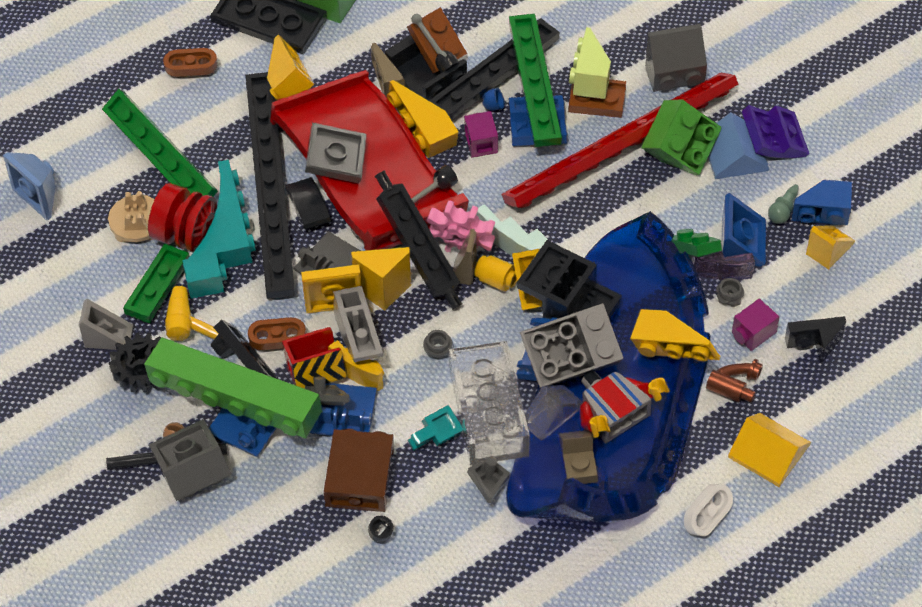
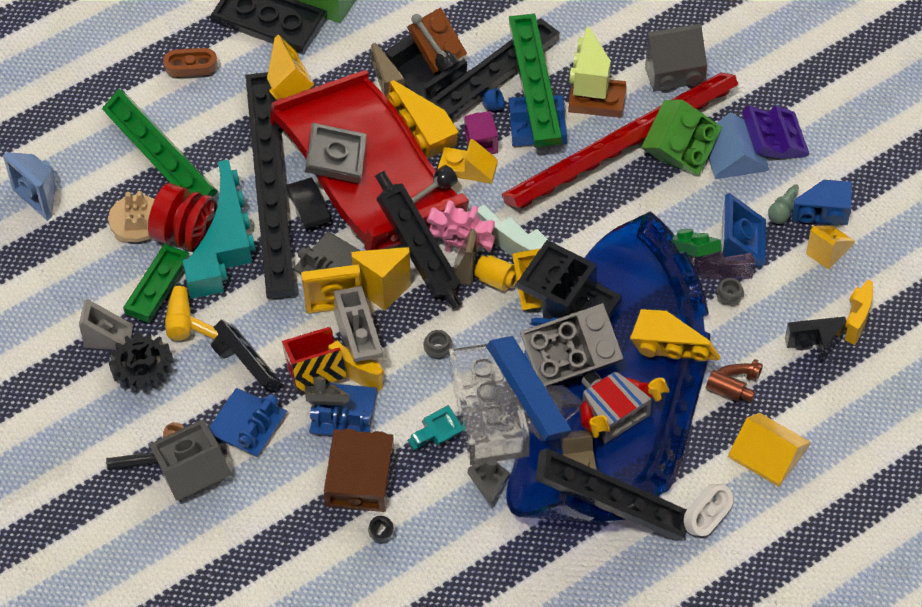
(233, 388): bright green brick -> none
(275, 330): dark orange plate -> none
(473, 164): none -> yellow slope
(528, 388): none -> blue tile
(610, 494): none -> black plate
(755, 324): magenta brick -> none
(861, 302): none -> yellow slope

